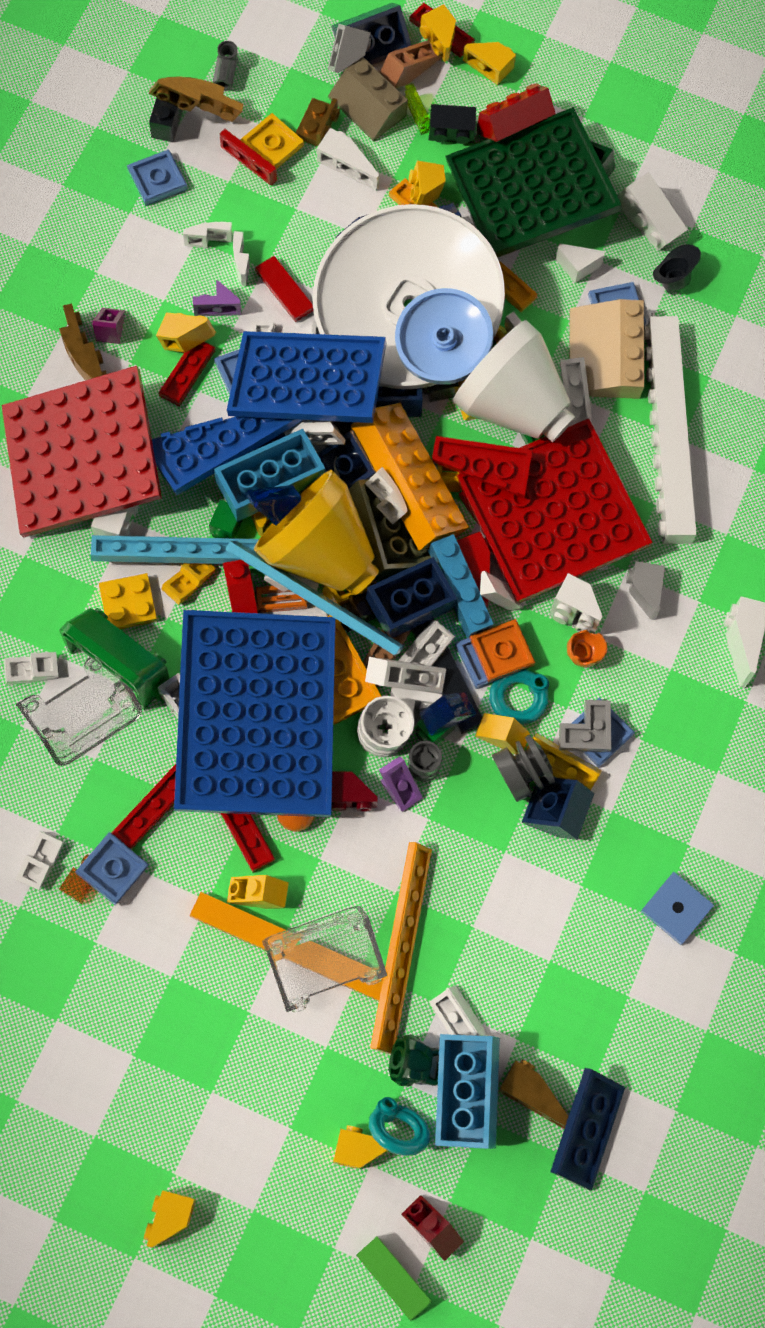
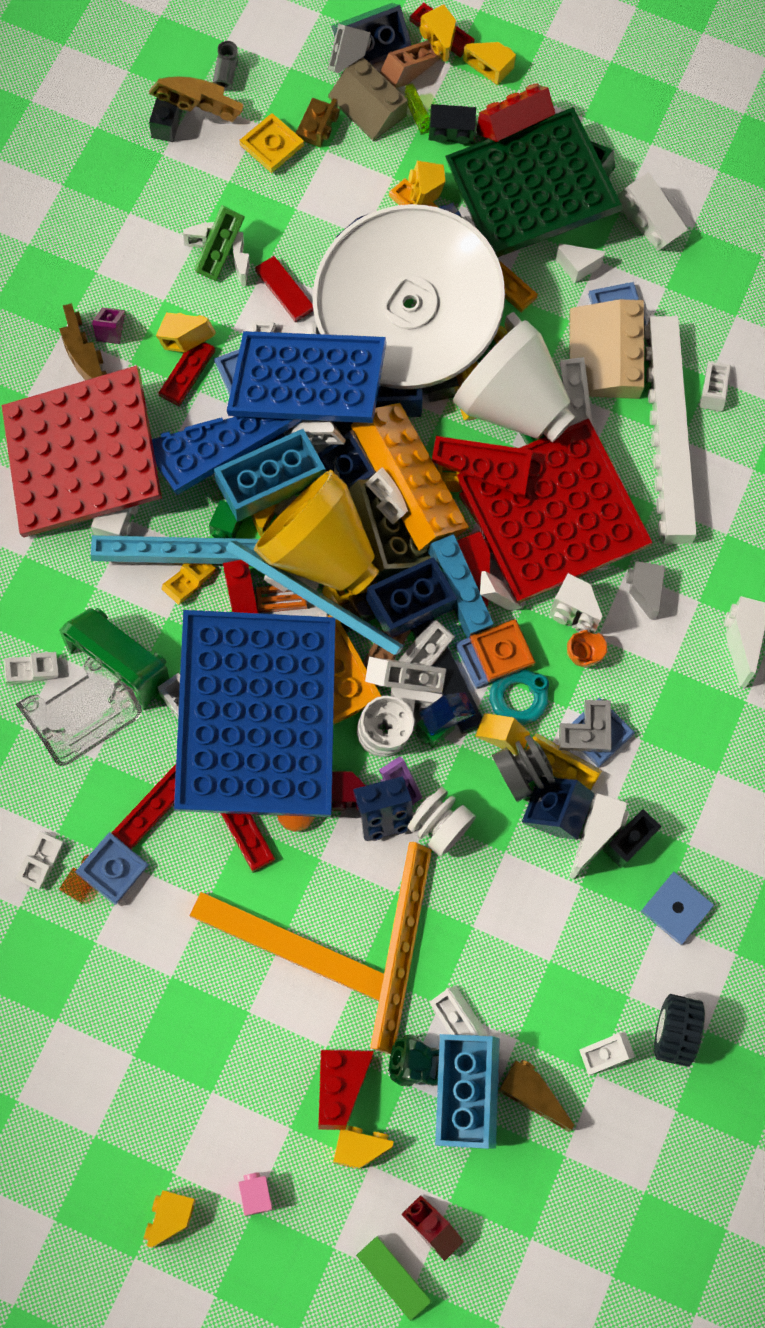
(128, 601): yellow plate -> none
(157, 177): medium blue tile -> none
(219, 243): none -> bright green slope
(223, 304): medium lavender slope -> none
(248, 157): red tile -> none
(255, 1194): none -> bright pink brick
(258, 891): yellow slope -> none
(274, 501): clear blue slope -> none
(324, 956): clear windscreen -> none
(340, 1083): none -> red wing
(343, 156): white slope -> none
(384, 808): none -> dark blue bracket
(387, 1111): teal piece -> none
(424, 761): dark grey wheel -> none
(441, 821): none -> white wheel
(443, 335): light blue dish -> none
(588, 1129): dark blue tile -> none
(603, 821): none -> white slope
(607, 1053): none -> white slope
(632, 838): none -> black brick
(676, 268): black piece -> none
(679, 1030): none -> black wheel
(712, 399): none -> white slope

